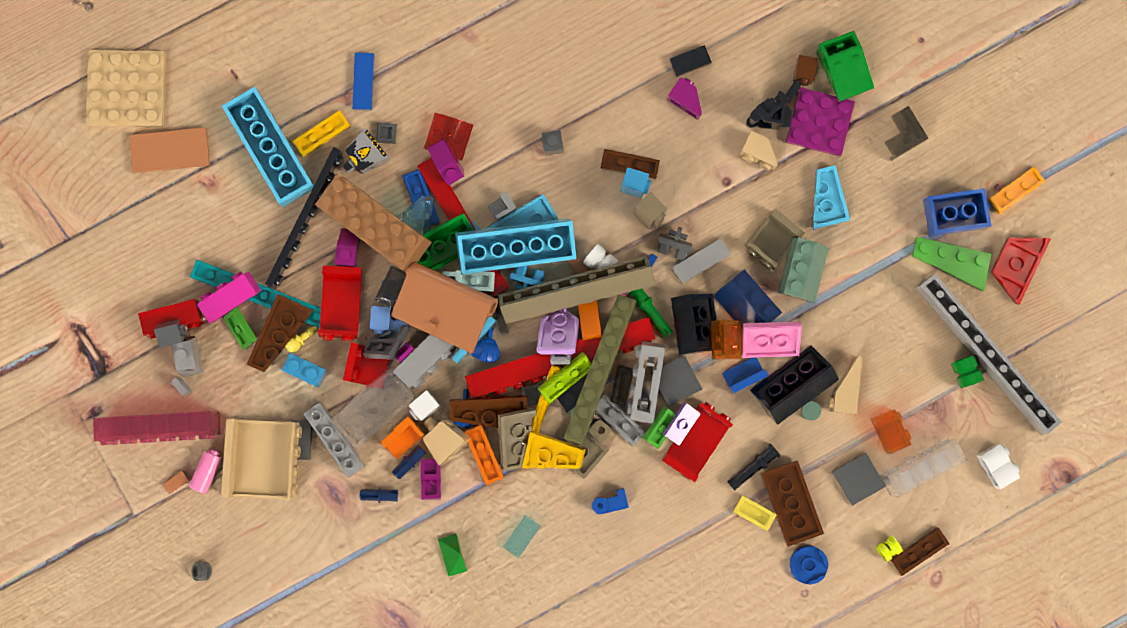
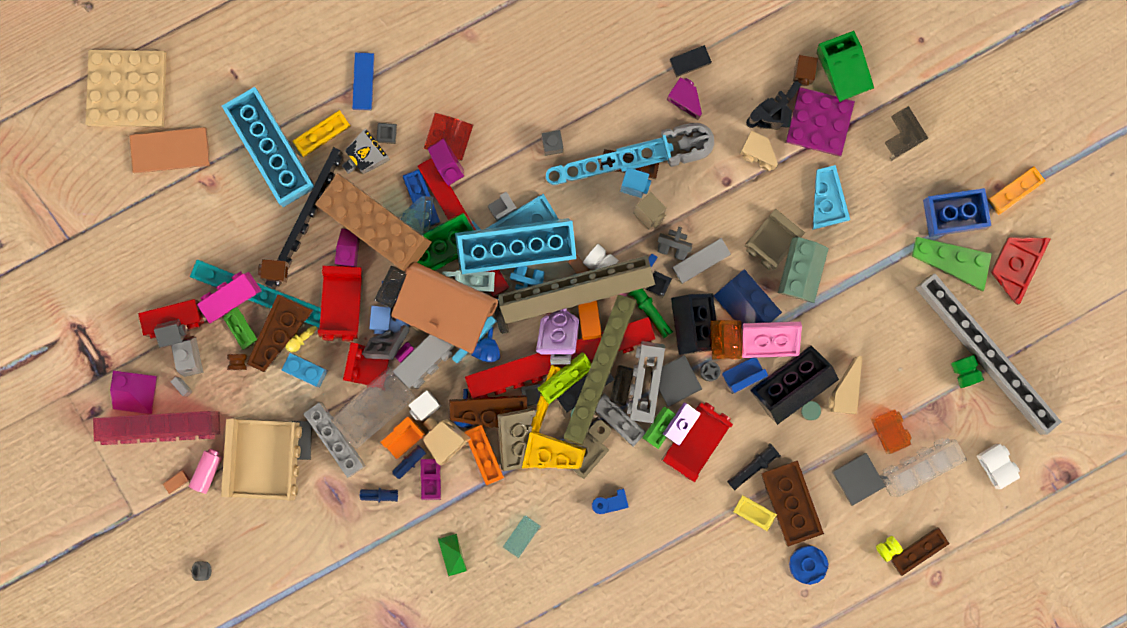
(133, 392): none -> magenta slope
(236, 362): none -> reddish brown wheel
(273, 270): none -> reddish brown brick
(660, 152): none -> medium azure piece
(661, 284): none -> black panel
(713, 371): none -> dark grey wheel

